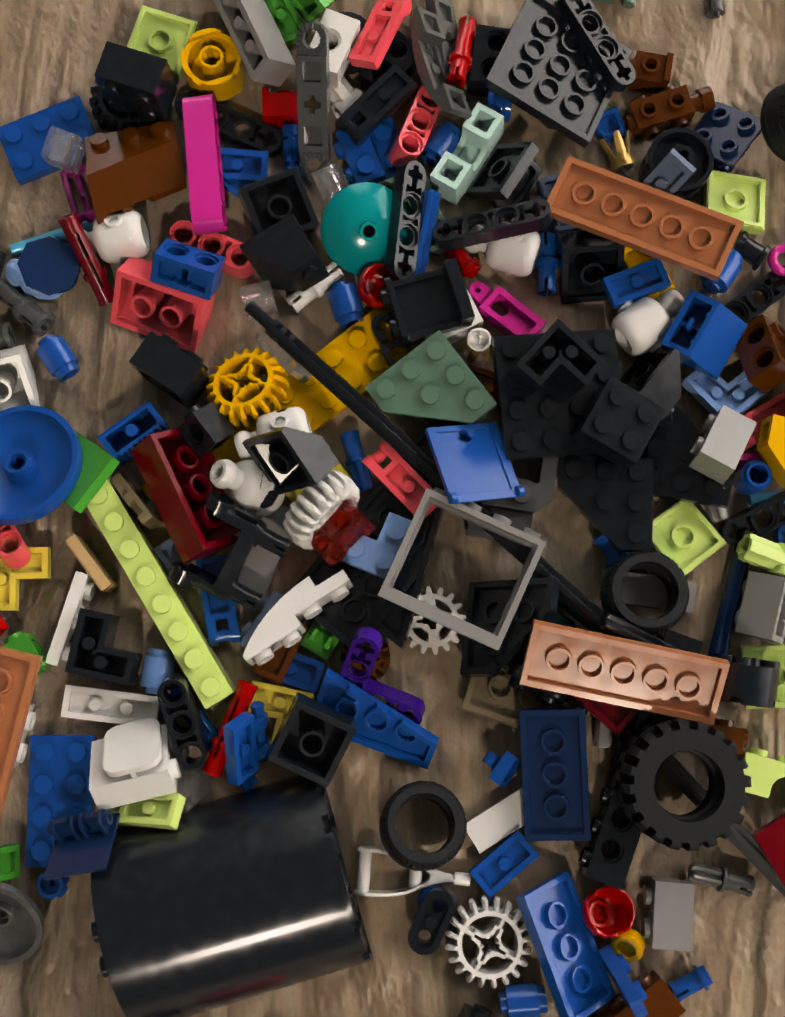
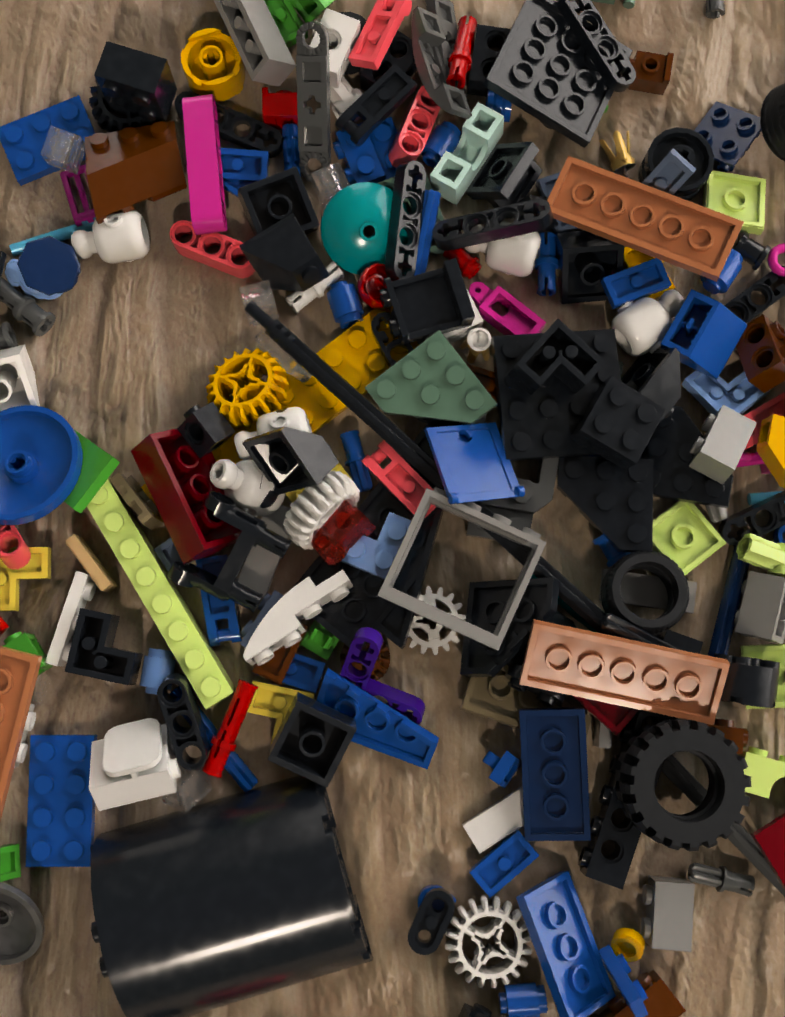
(48, 891): blue plate -> none
(58, 357): blue brick -> none
(72, 226): dark red pin -> none
(81, 843): dark blue hinge -> none
(108, 705): white plate -> none
(131, 430): blue brick -> none
(157, 812): yellowish green plate -> none
(158, 308): coral slope -> none
(162, 36): yellowish green plate -> none
(171, 369): black brick -> none
(187, 269): blue brick -> none
(246, 743): blue plate -> none
(415, 877): white piece -> none
(456, 822): black tyre -> none
(608, 911): red hair -> none
(609, 123): blue tile -> none
(665, 112): reddish brown brick -> none
(691, 983): blue pin -> none
(752, 477): blue brick -> none

